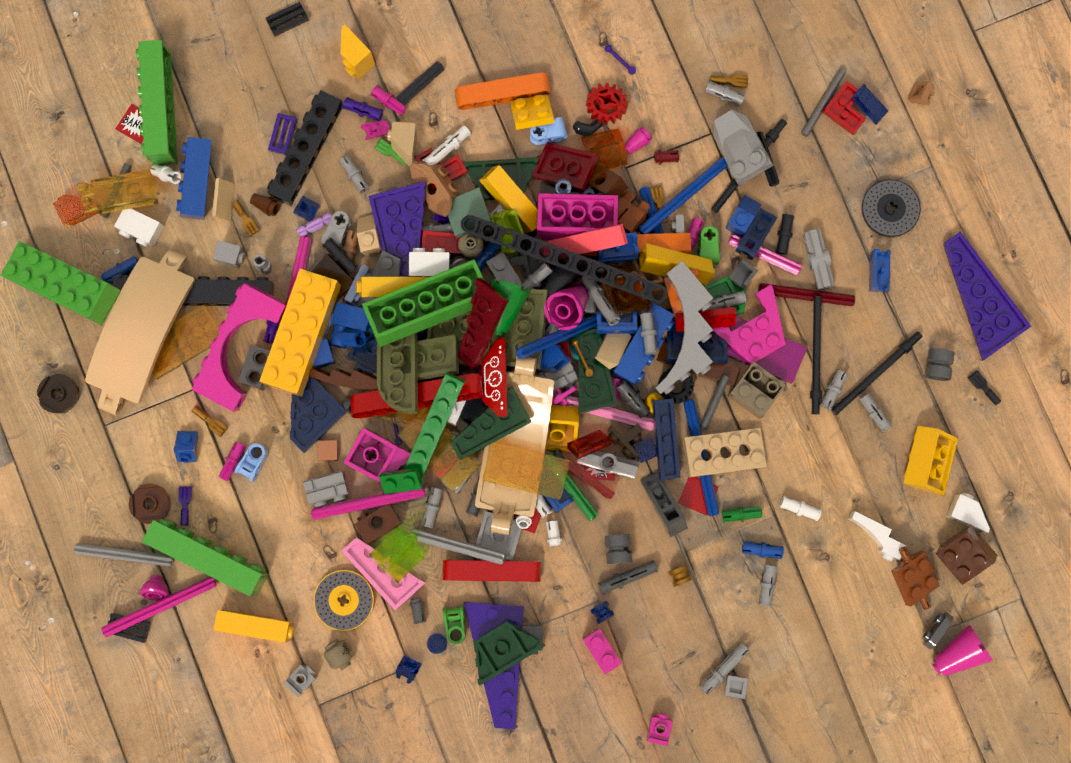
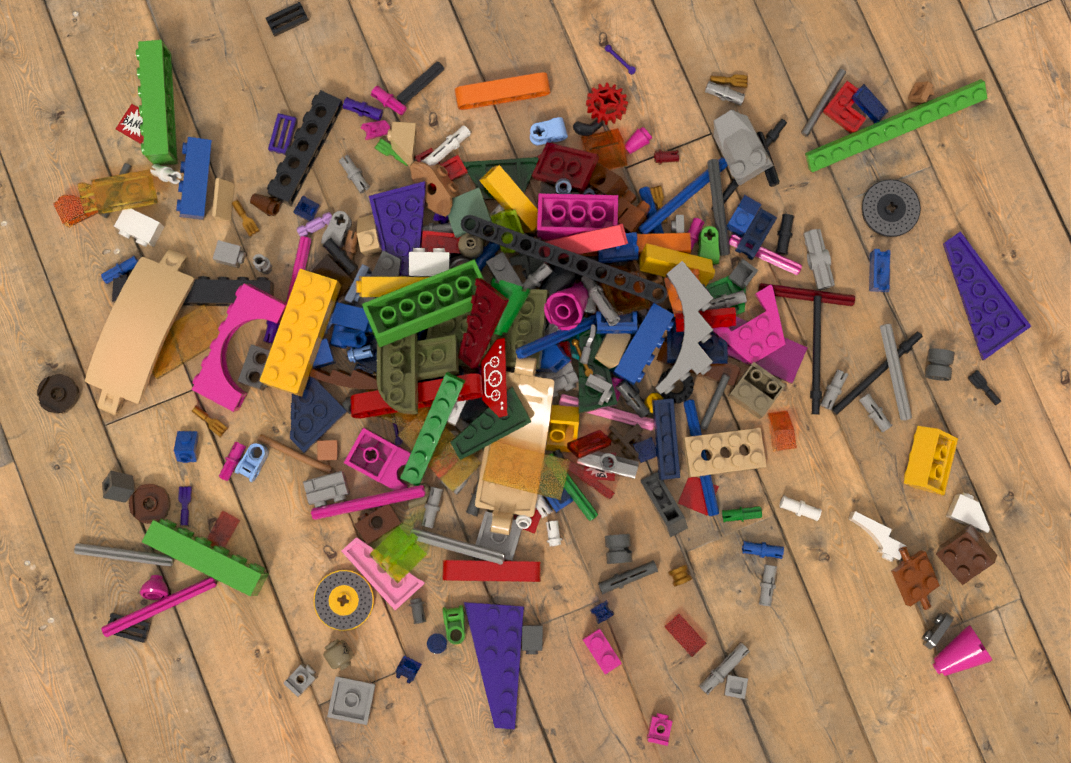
(60, 283): bright green brick -> none
(118, 486): none -> dark grey panel
(223, 529): none -> clear red tile
(253, 626): yellow brick -> none
(295, 454): none -> medium nougat bar
(351, 700): none -> light grey plate
(355, 54): yellow slope -> none
(360, 353): none -> medium blue pin
(401, 480): green plate -> none
(503, 649): dark green wing -> none
(532, 111): yellow plate -> none
(561, 396): dark pink piece -> none
(586, 350): none -> light grey piece
(598, 383): none -> light grey bracket
(648, 333): light grey pin -> none
(685, 635): none -> clear red tile
(718, 206): none -> dark grey axle
(781, 431): none -> clear orange slope
(895, 372): none -> light grey axle
(896, 125): none -> bright green plate

